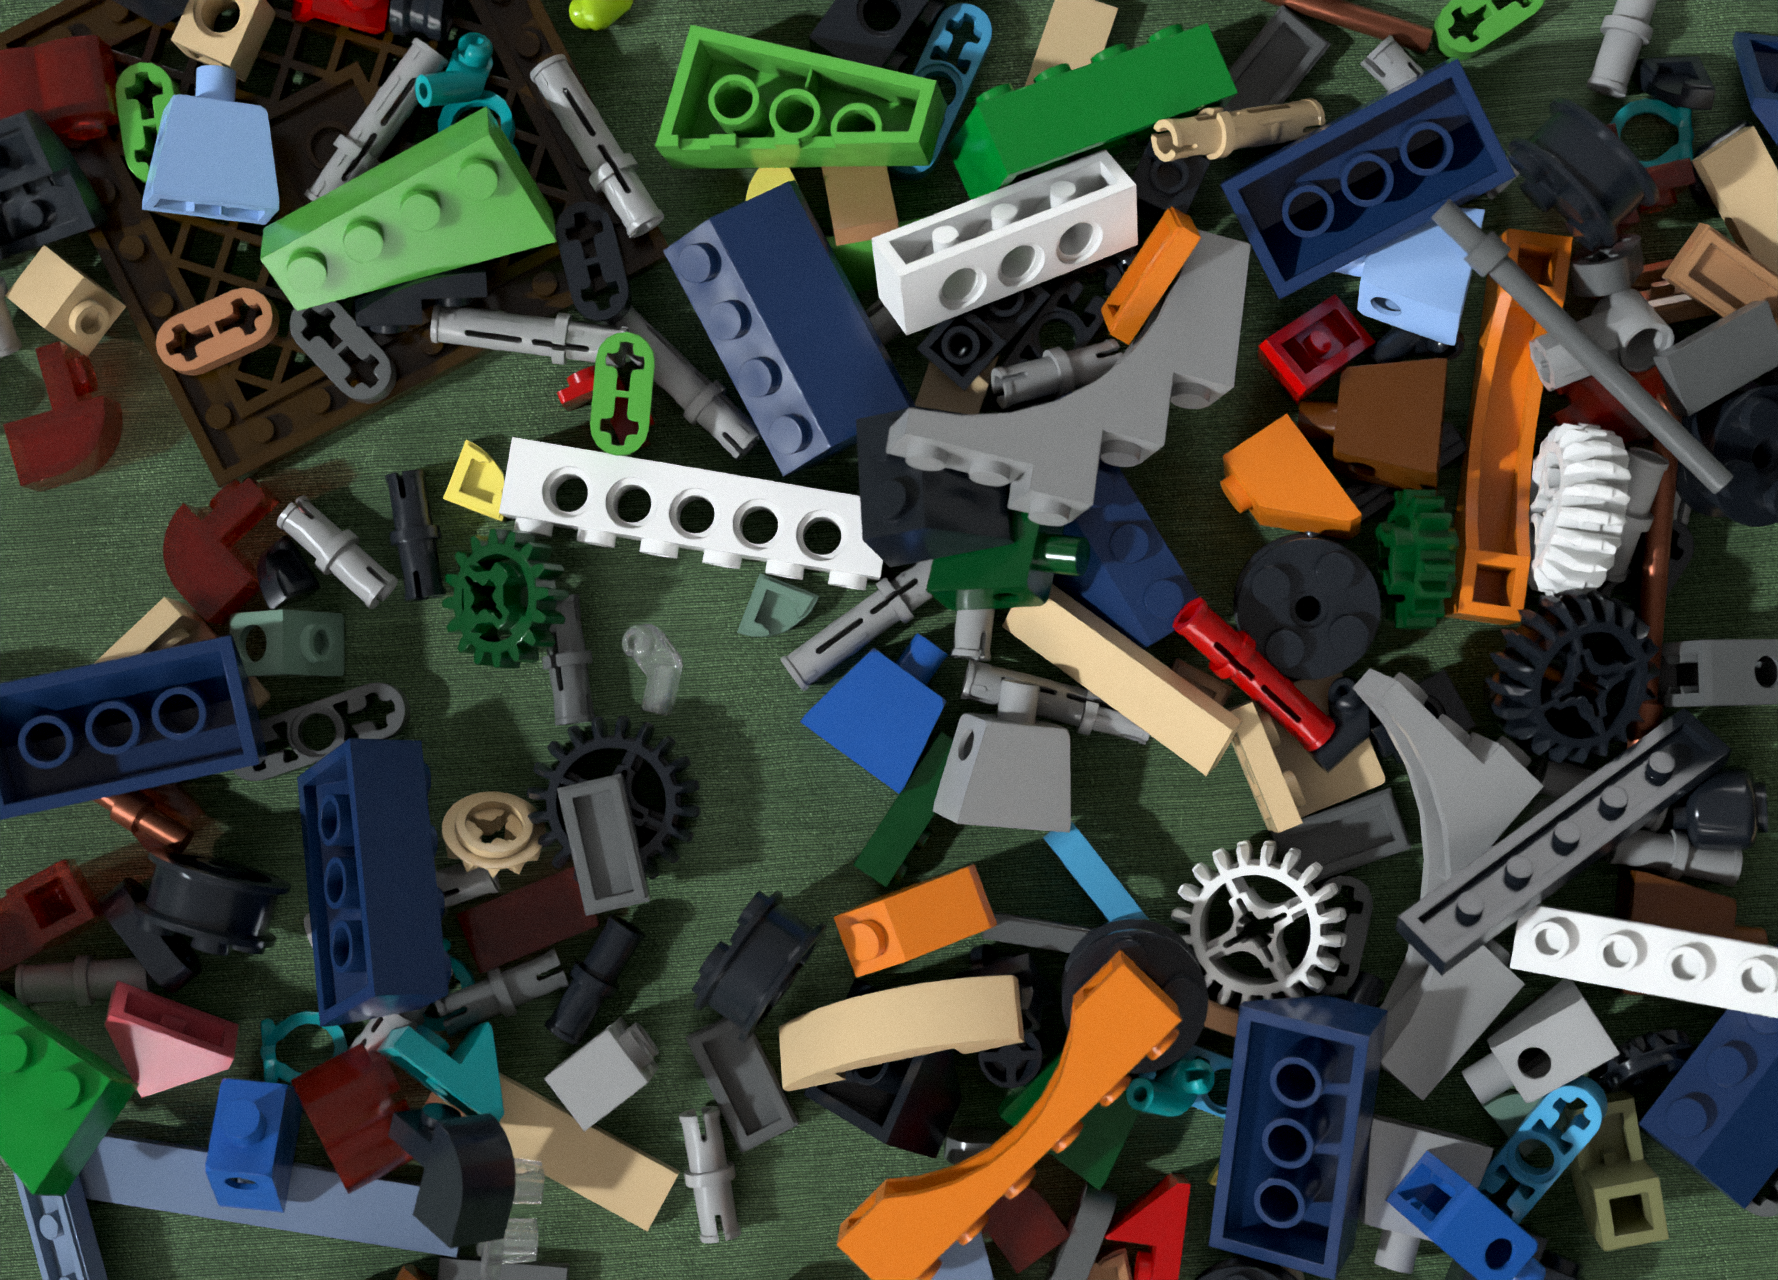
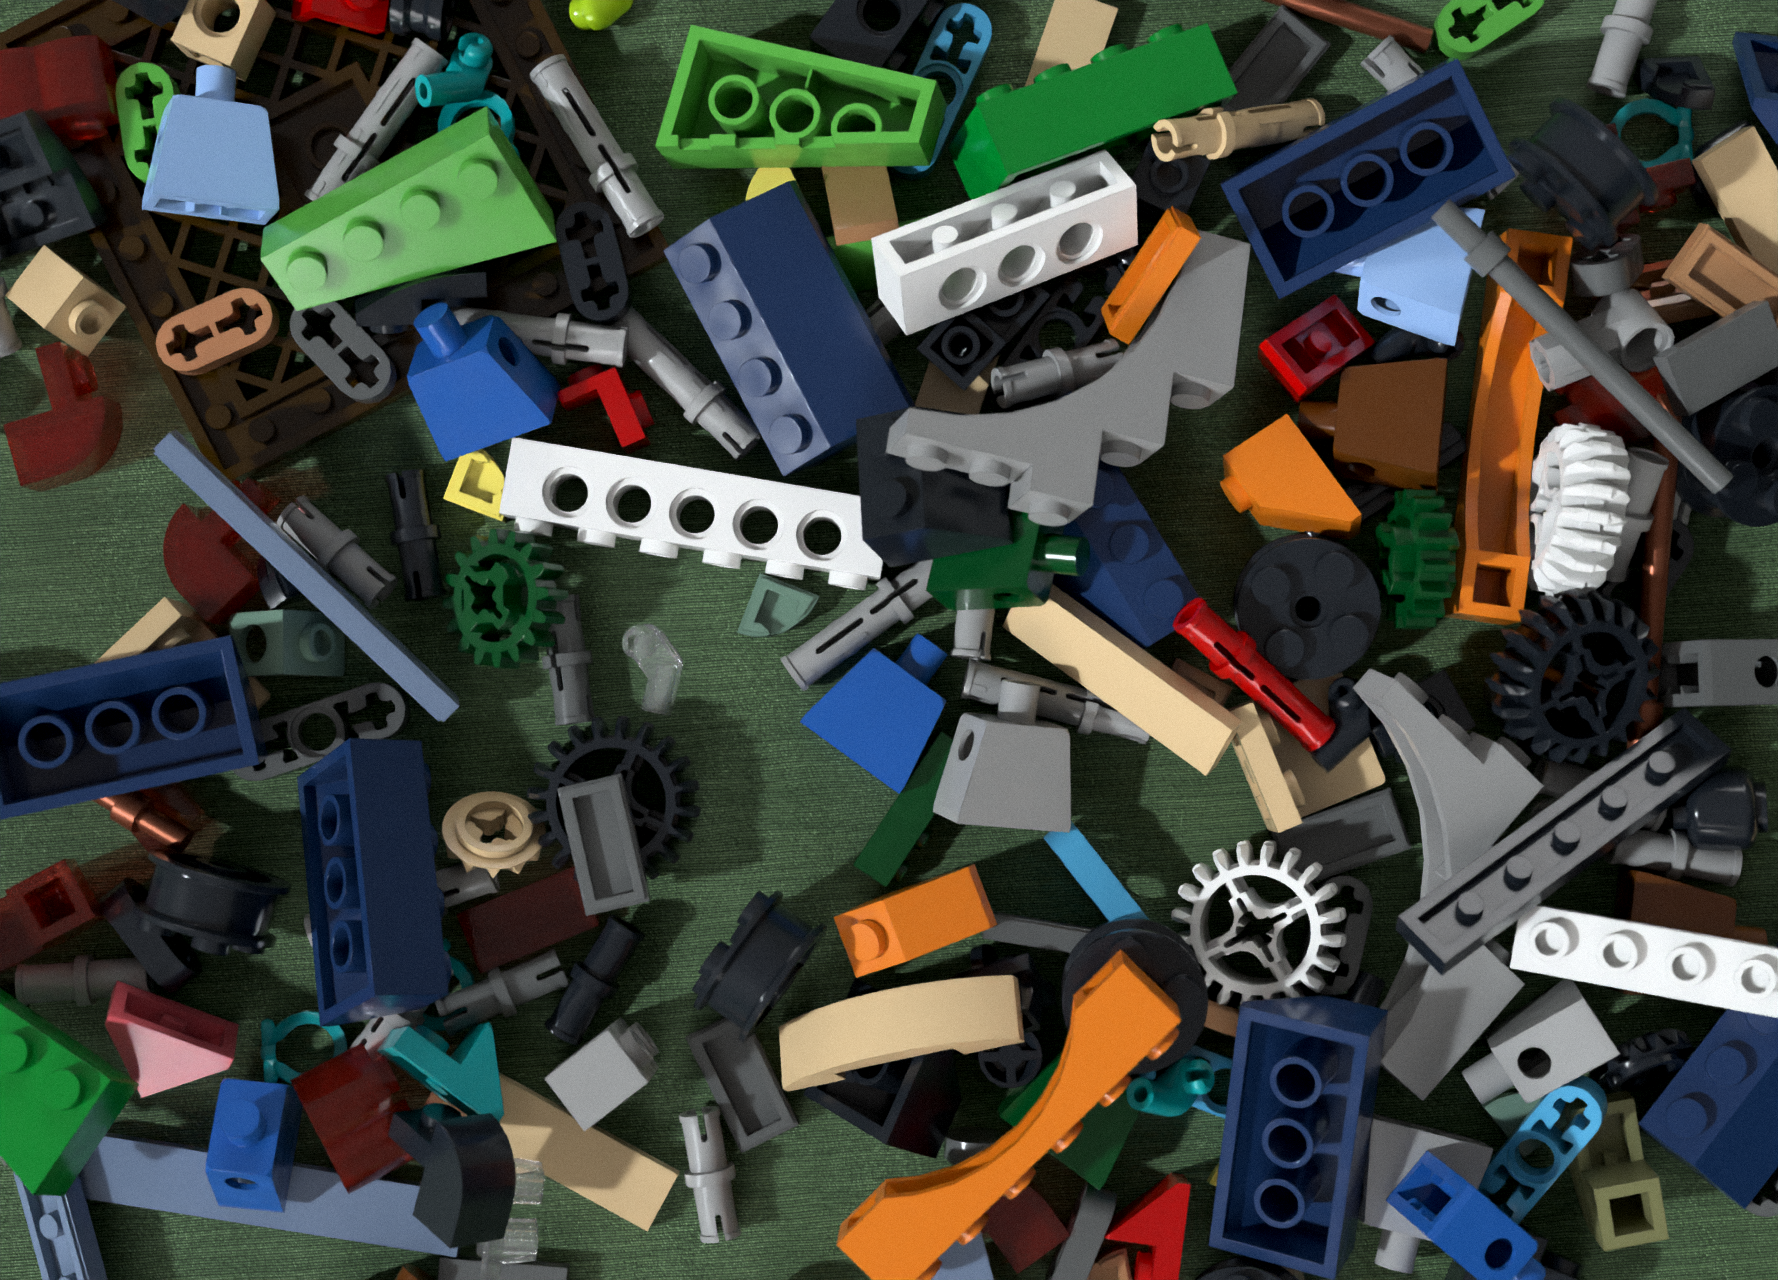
(306, 575): none -> sand blue tile
(477, 382): none -> blue torso
(638, 396): bright green beam -> none

